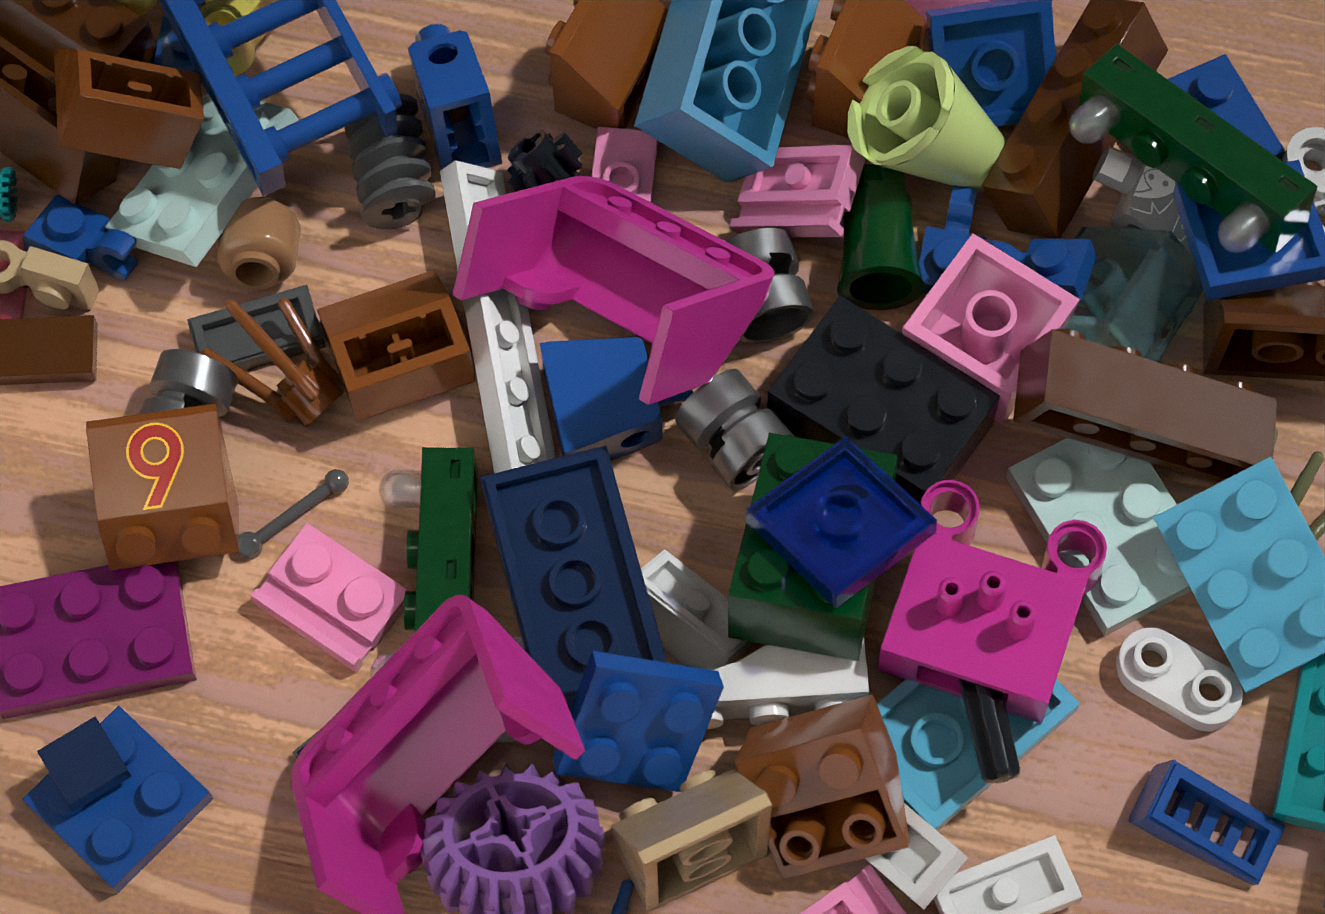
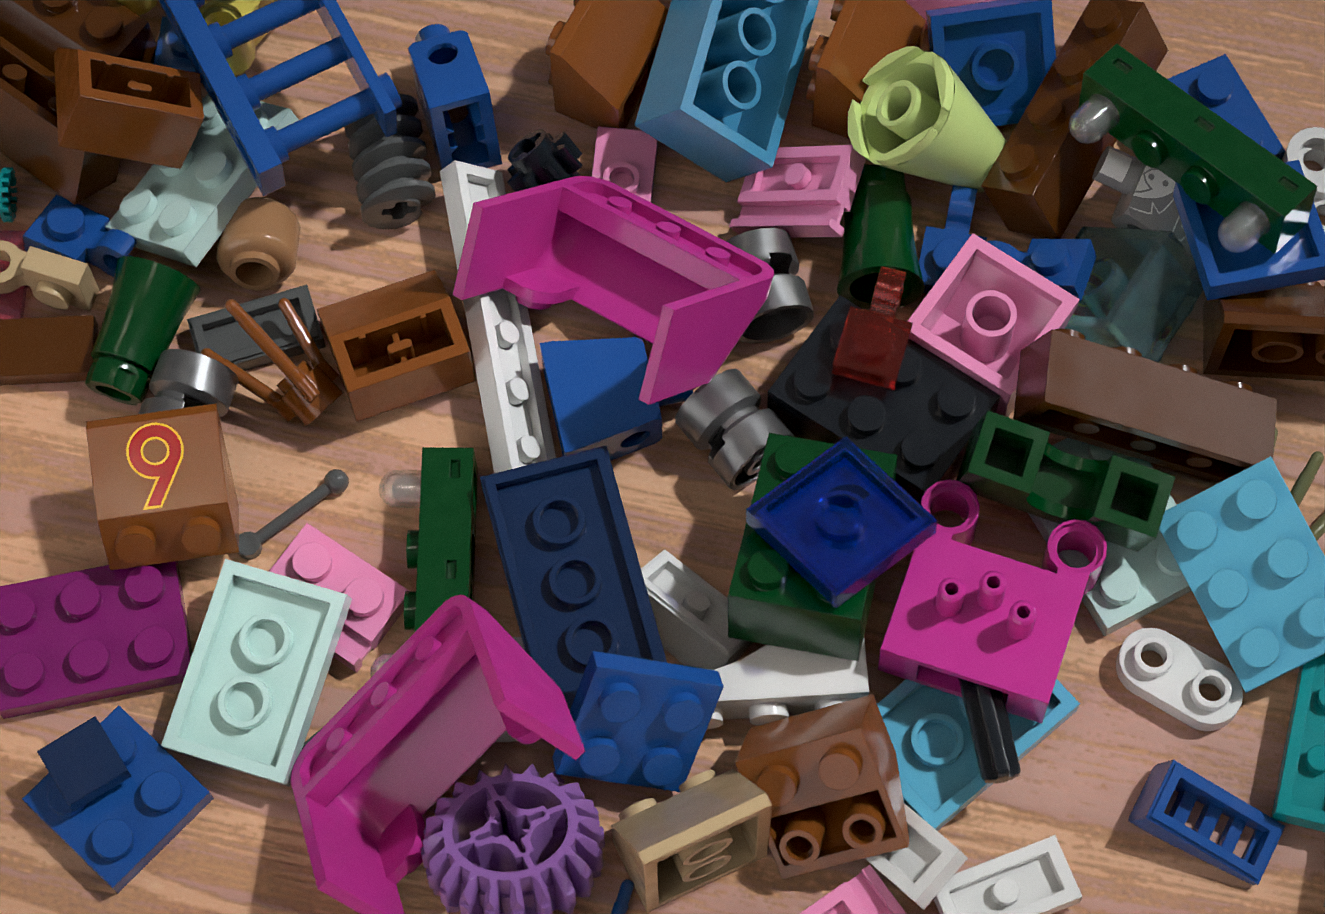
(137, 327): none -> dark green plant
(257, 672): none -> light aqua plate
(874, 339): none -> clear red plate
(1024, 471): none -> dark green arch

